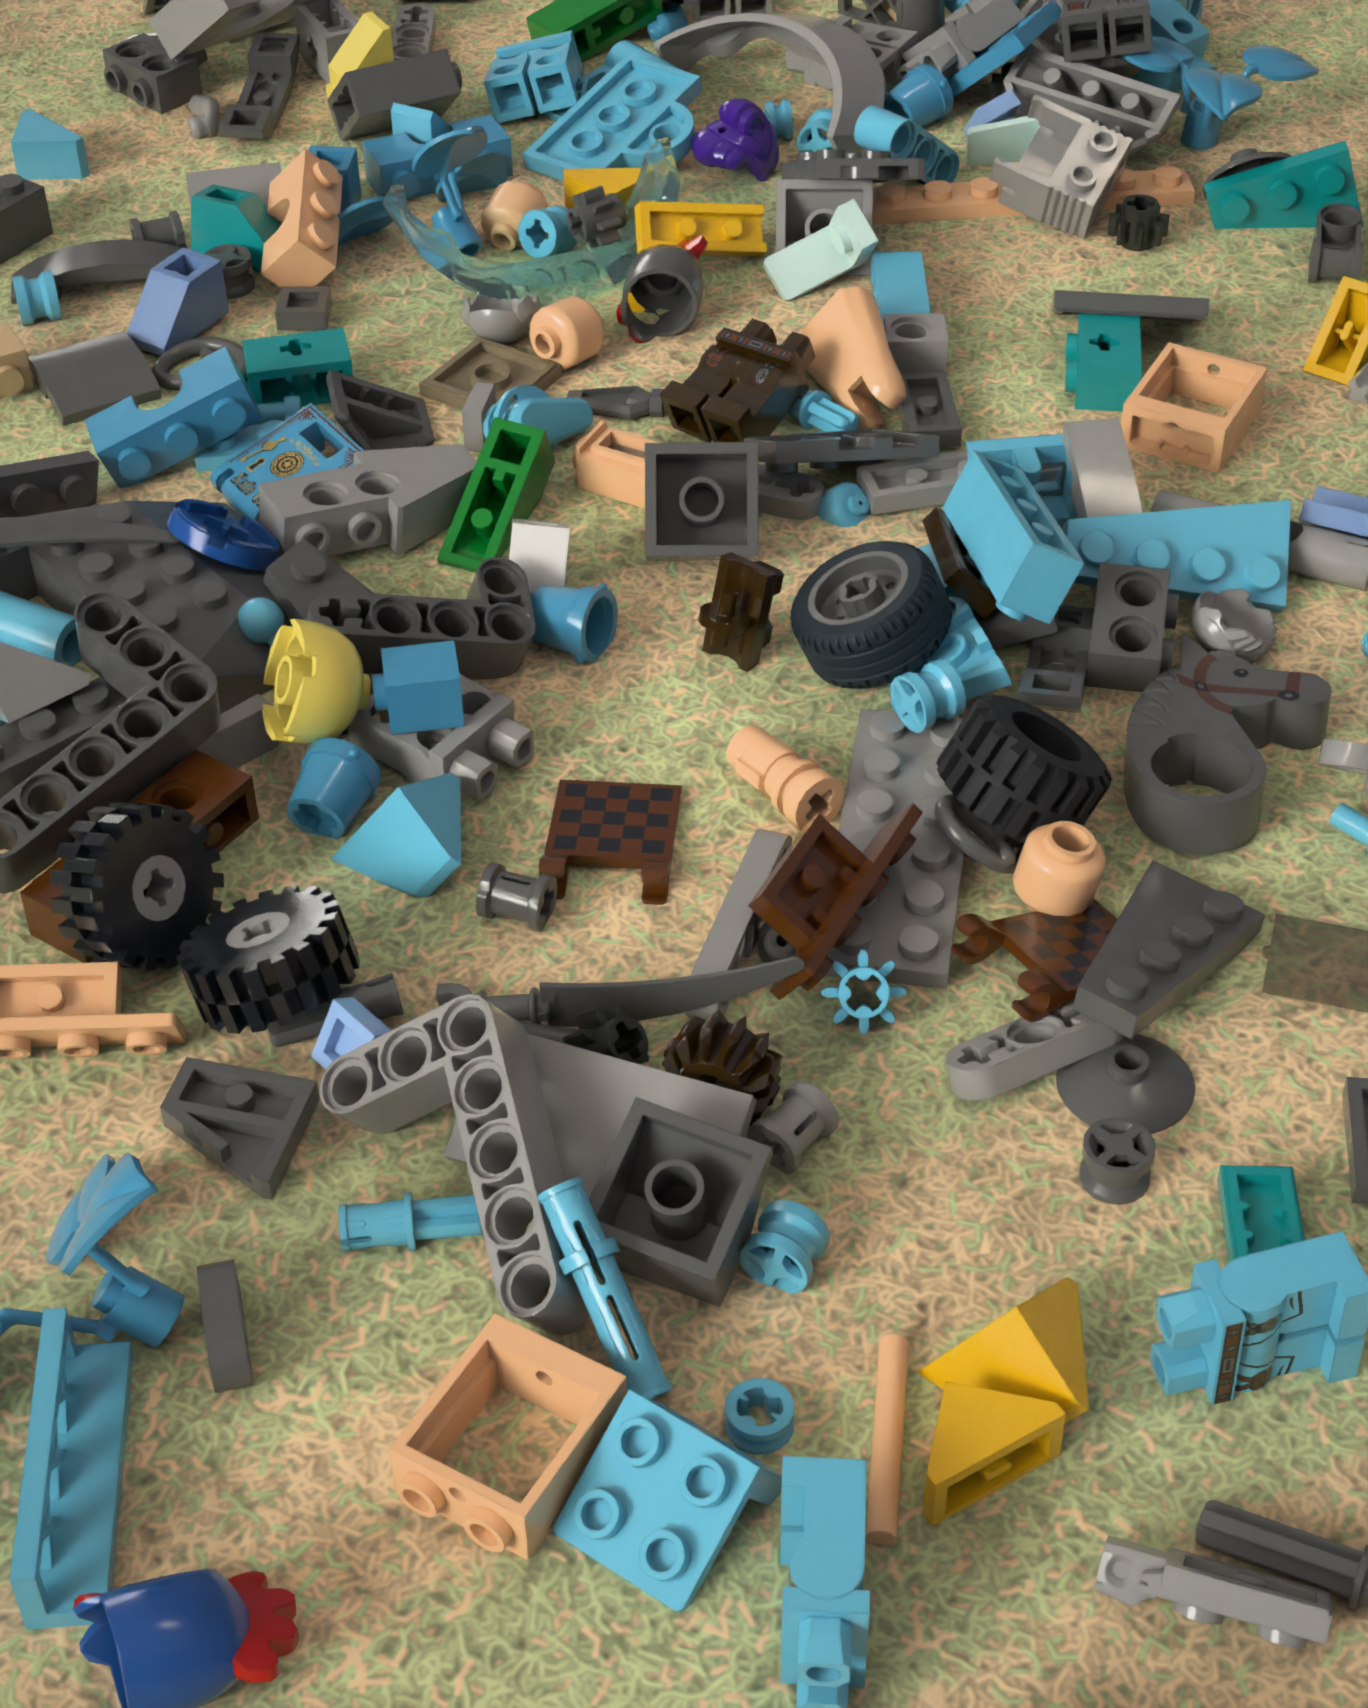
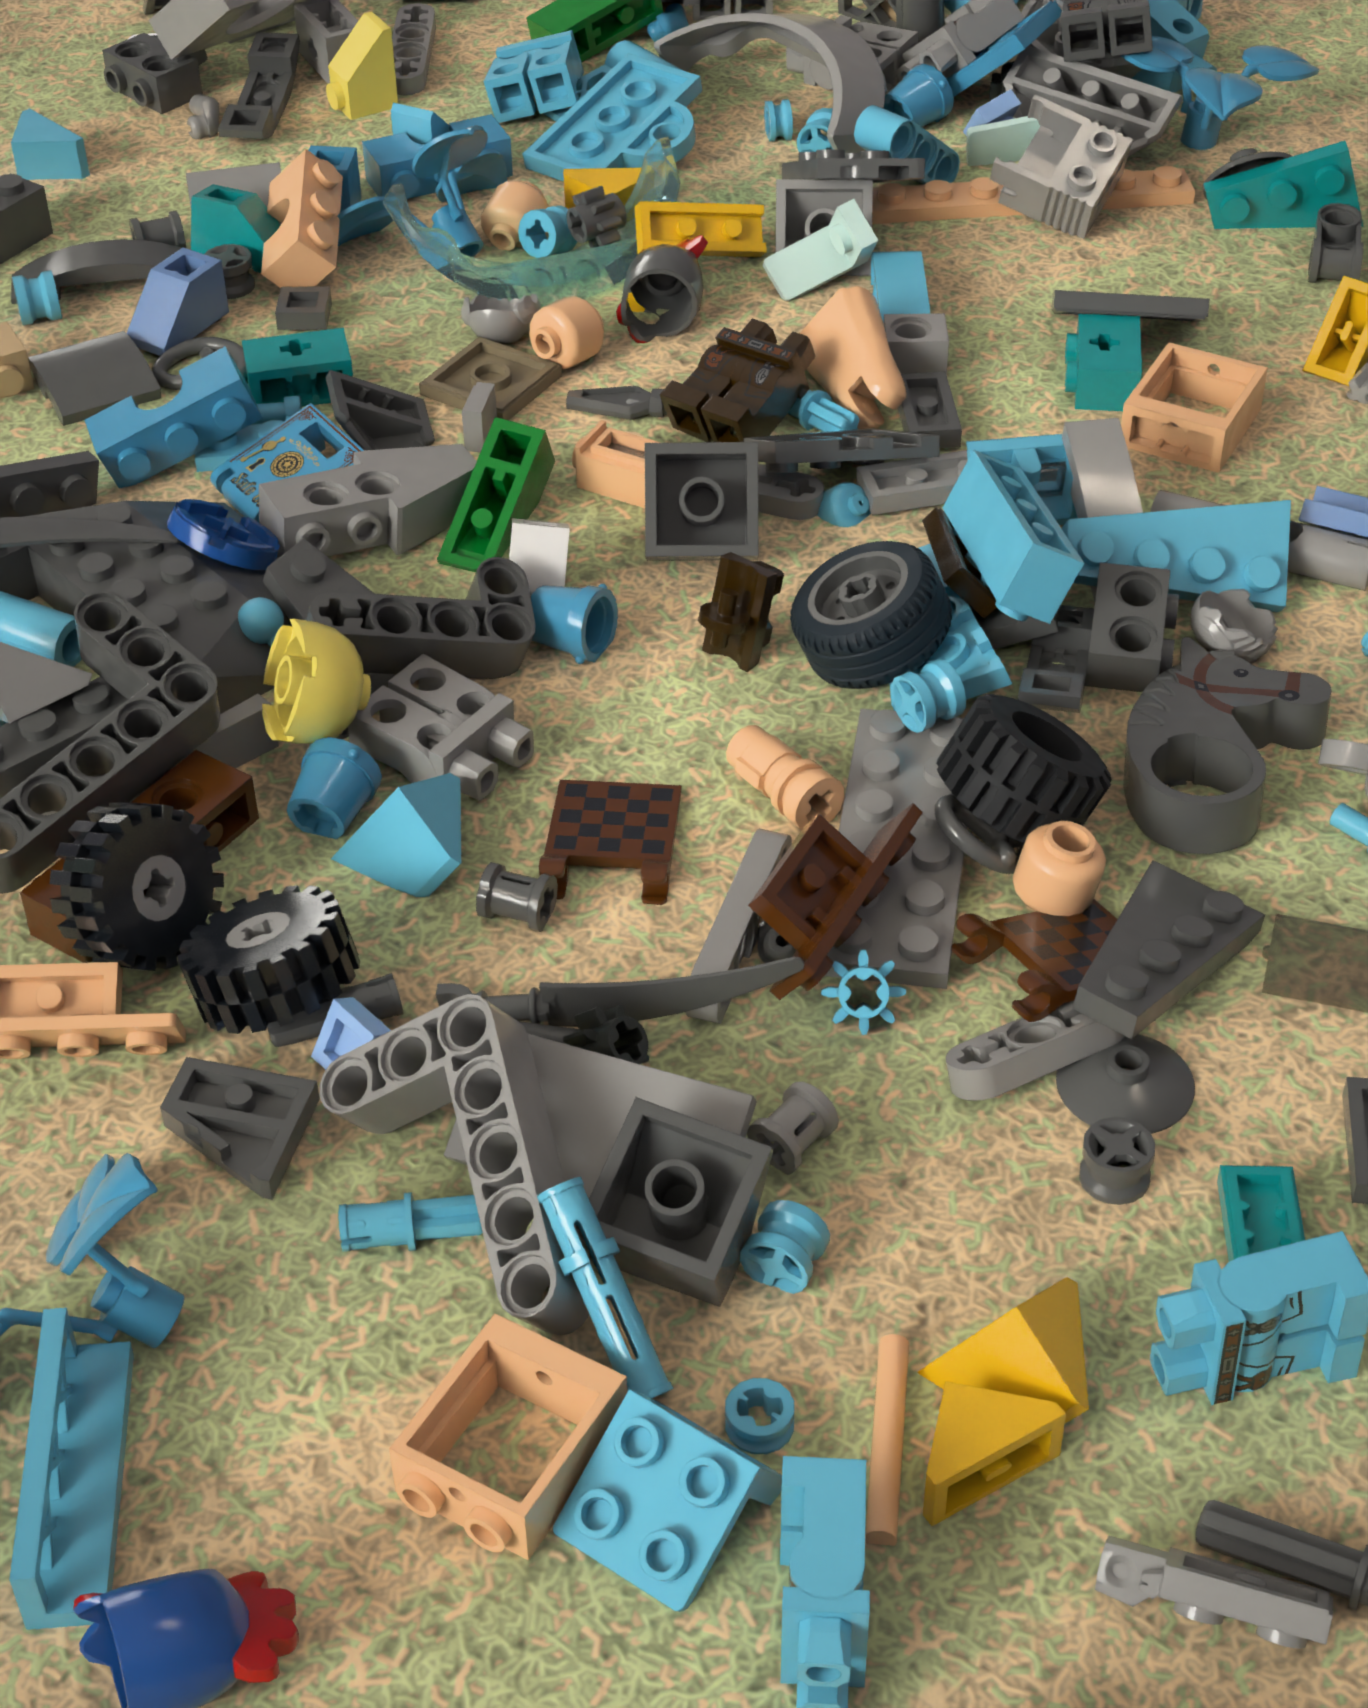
(224, 1326): dark grey beam -> none
(366, 95): dark grey brick -> none
(420, 687): dark azure brick -> none
(535, 408): medium azure piece -> none
(726, 1057): dark brown gear -> none
(738, 139): dark purple hair -> none
(1138, 223): pearl dark grey gear -> none

